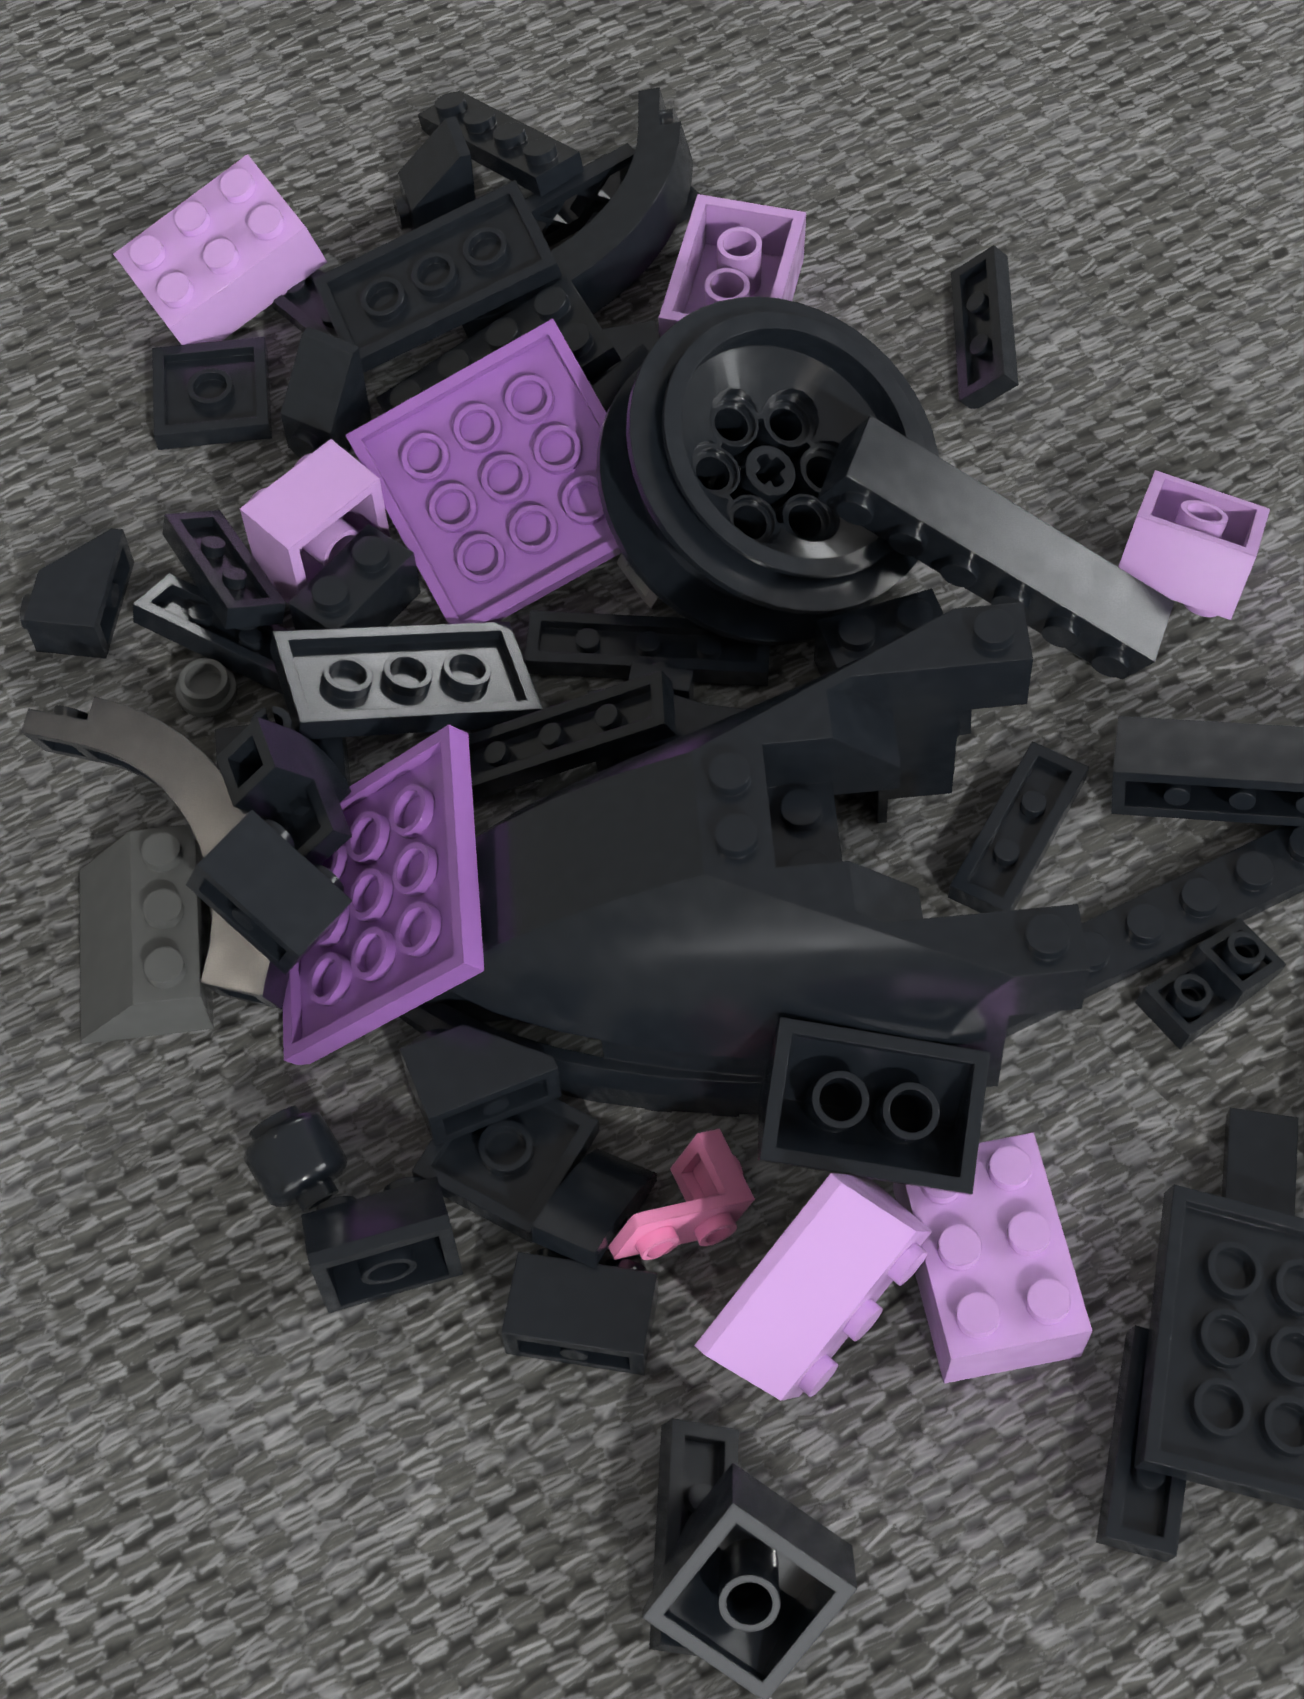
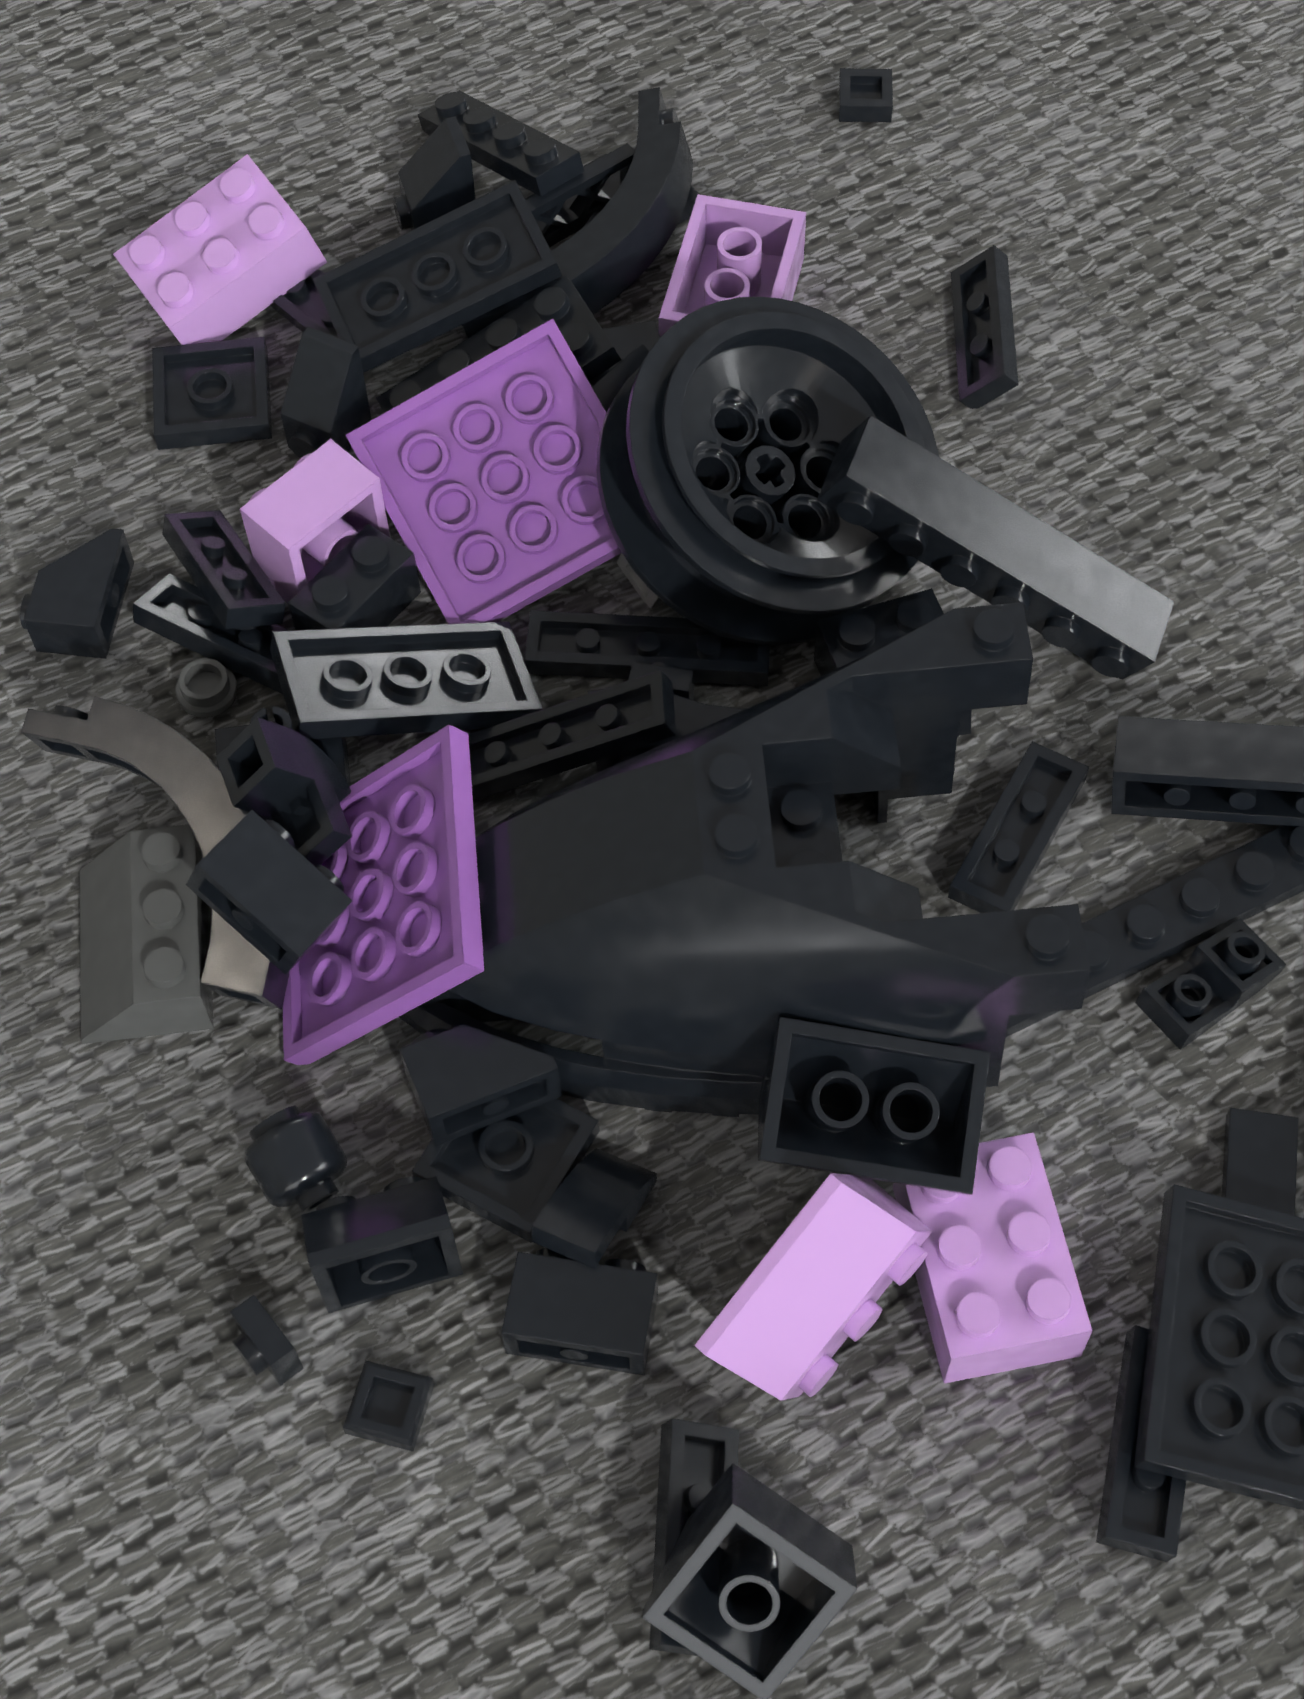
(263, 1343): none -> black plate
(389, 1405): none -> black tile
(714, 1199): bright pink bracket -> none
(865, 95): none -> black plate
(1194, 544): lavender brick -> none

